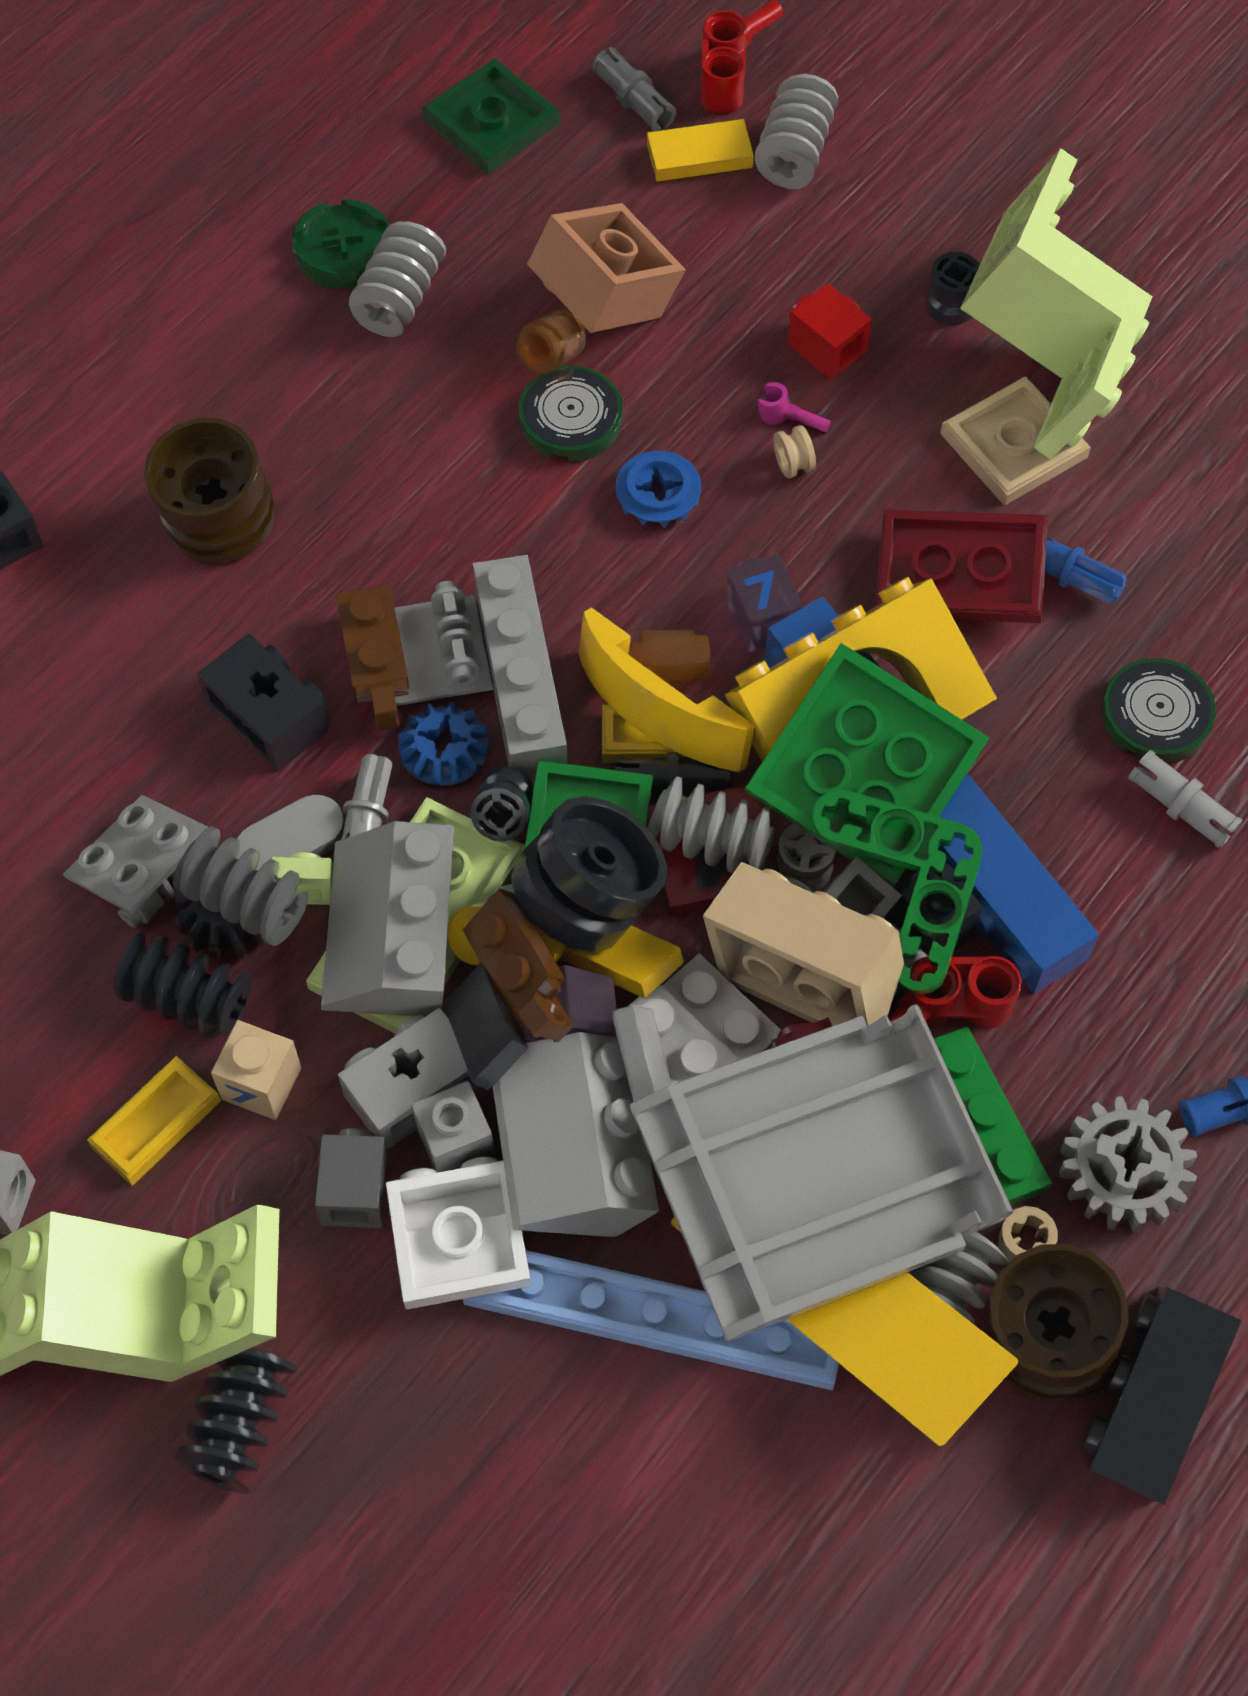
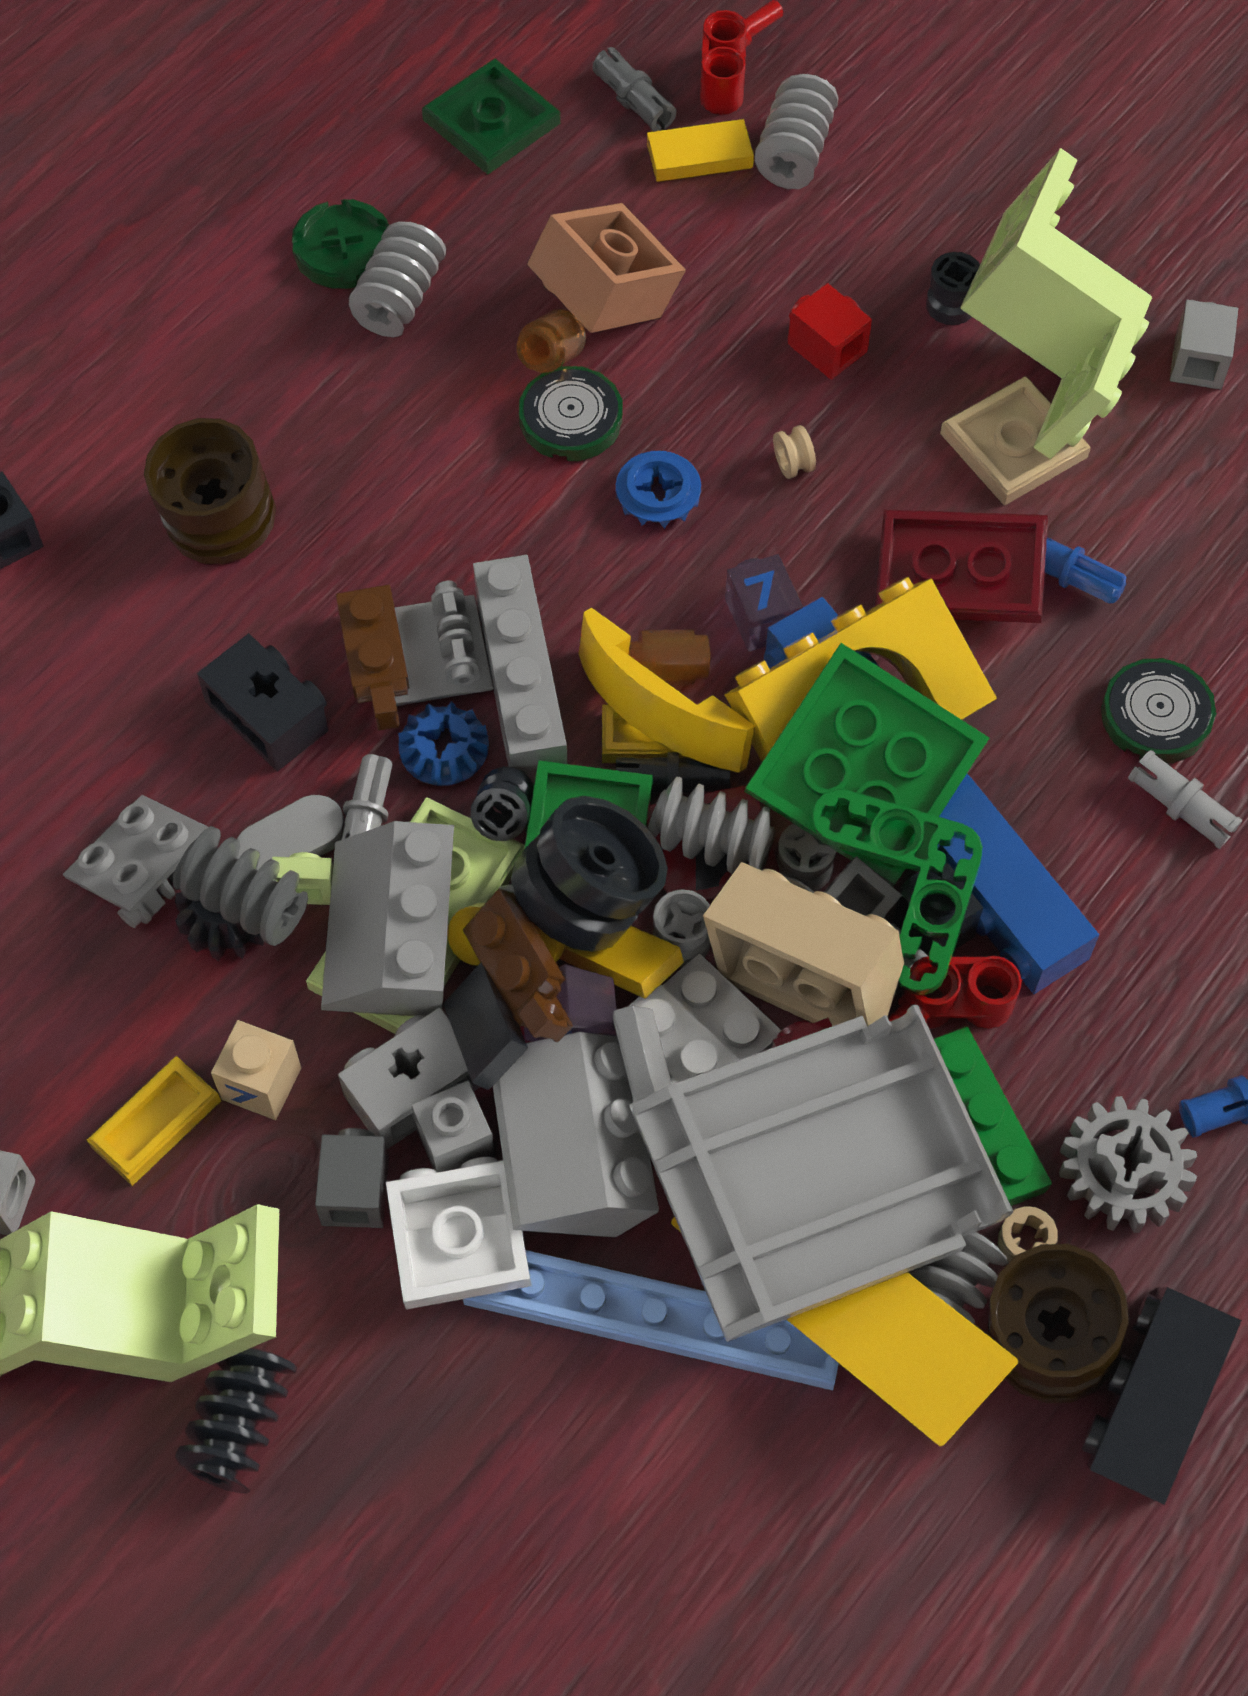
(181, 989): black piece -> none
(682, 915): none -> light grey wheel
(779, 409): dark pink hand -> none
(1204, 344): none -> light grey brick

